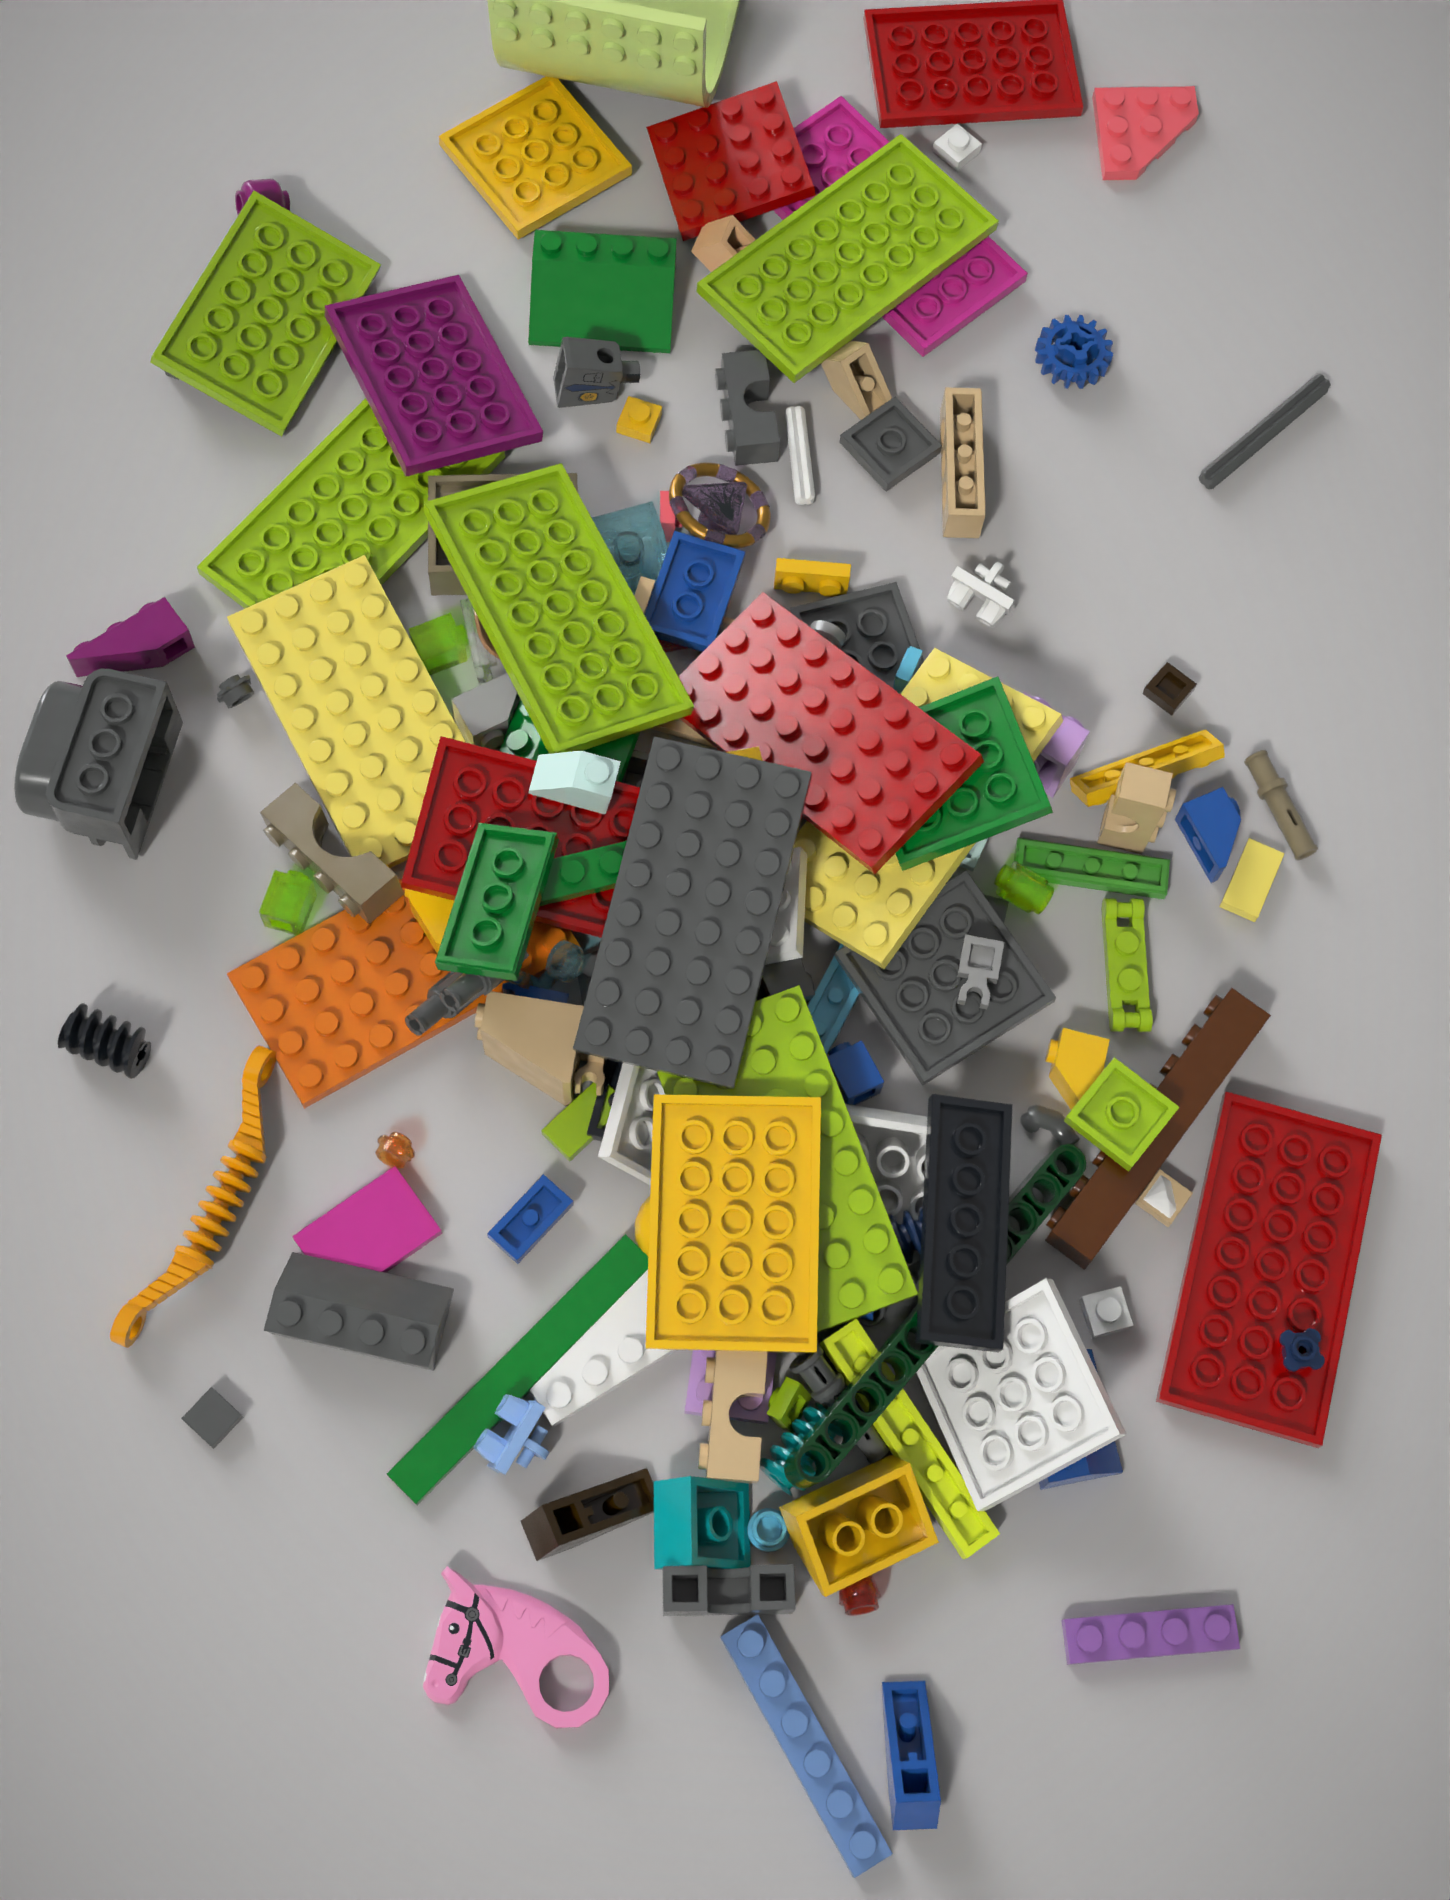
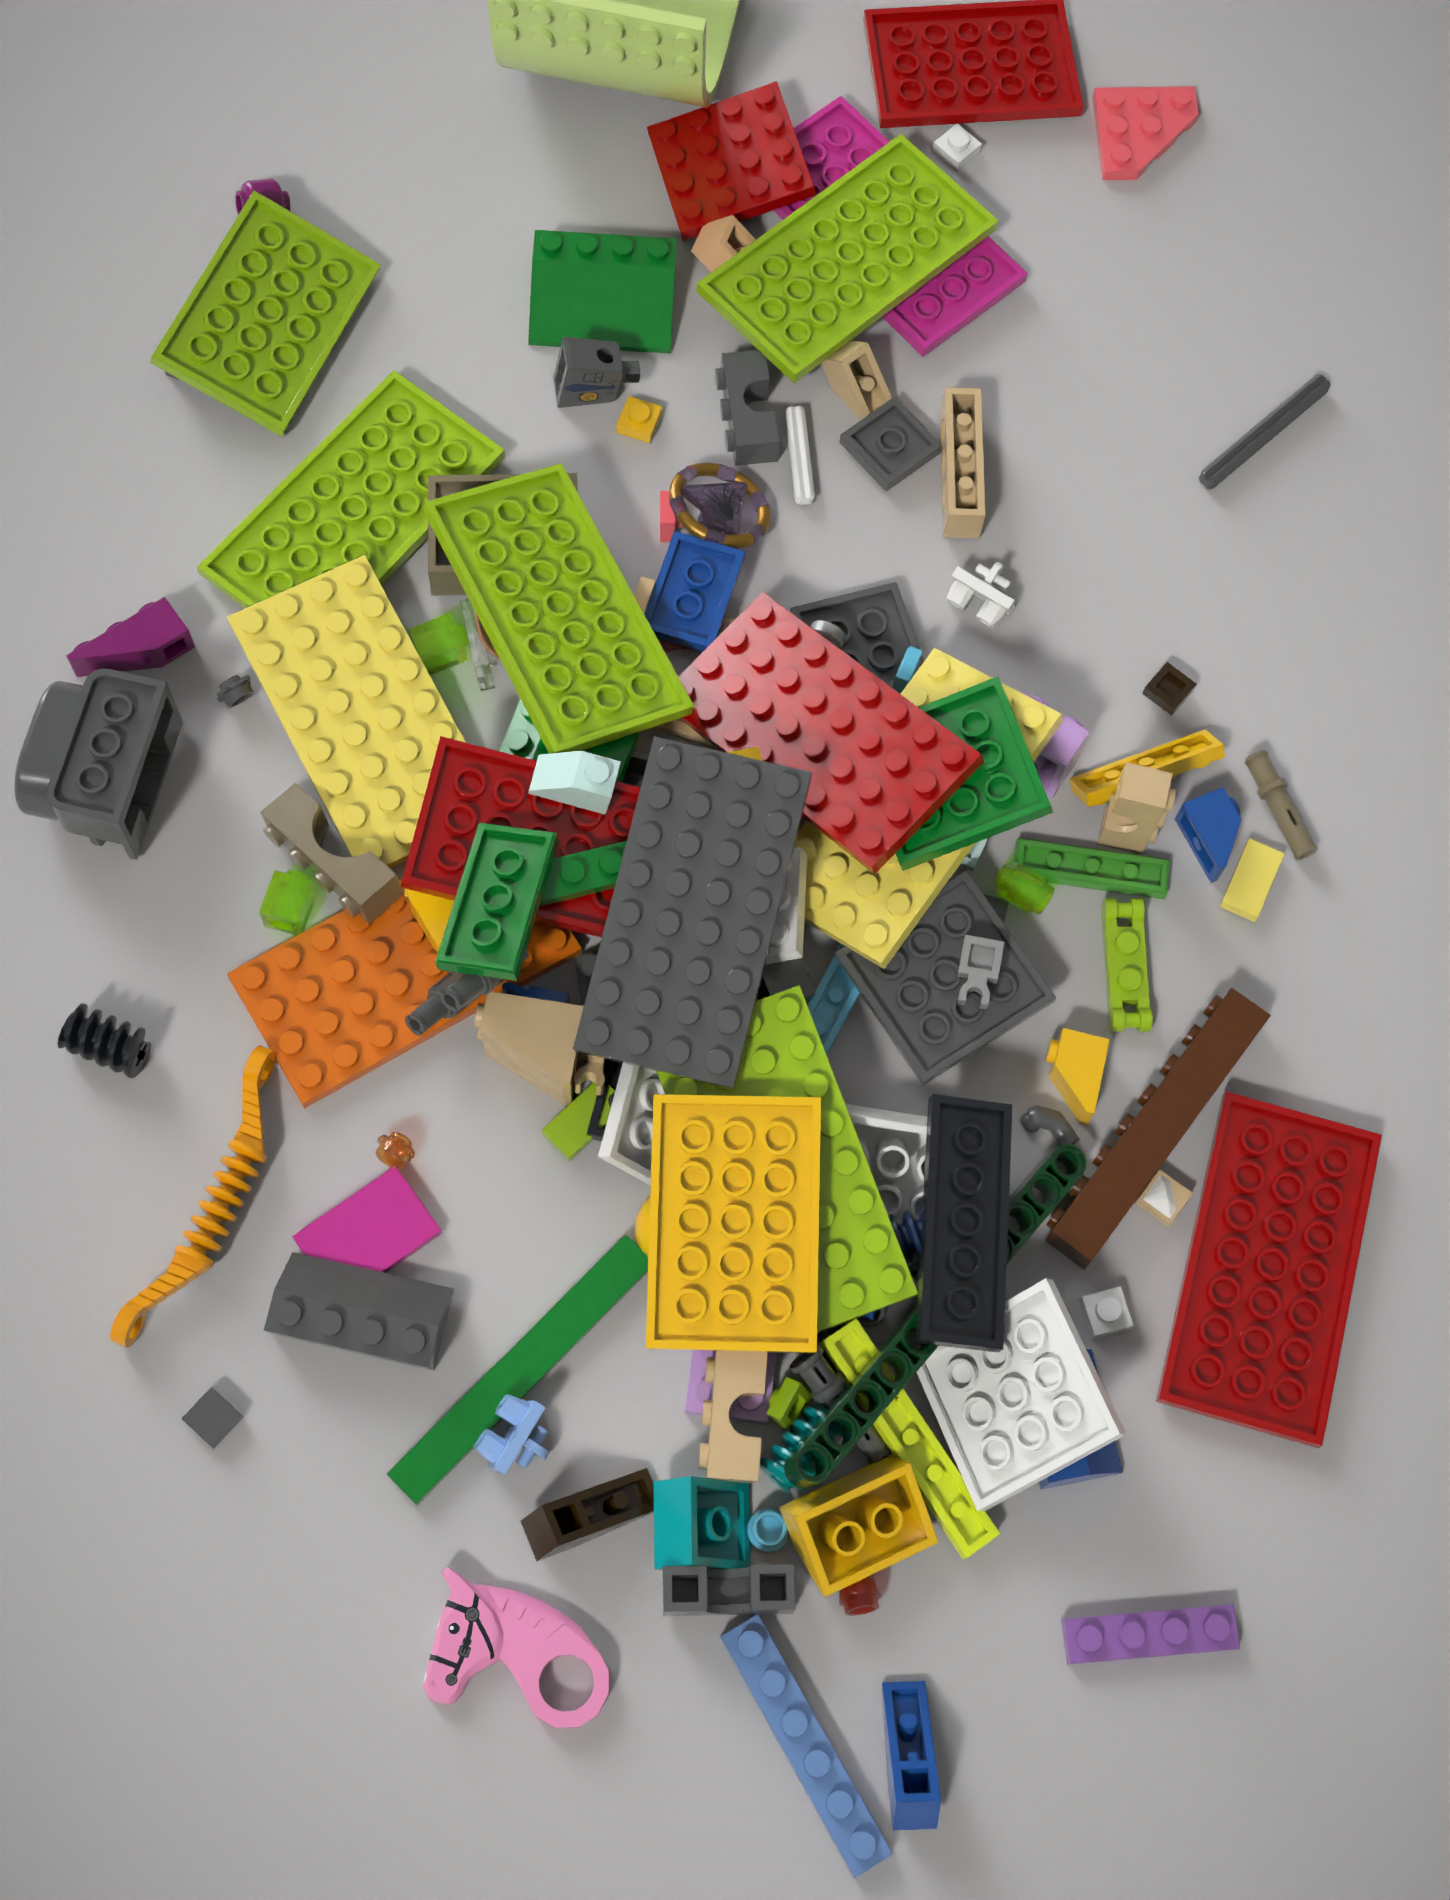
(433, 375): magenta plate -> none
(486, 712): light grey slope -> none
(530, 1219): blue plate -> none
(535, 155): yellow plate -> none
(563, 964): clear light blue plate -> none
(600, 1359): white wing -> none
(634, 541): clear light blue slope -> none
(812, 576): yellow plate -> none
(855, 1072): blue brick -> none
(1073, 350): blue gear -> none
(1121, 1114): lime plate -> none
(1293, 1358): dark blue plate -> none

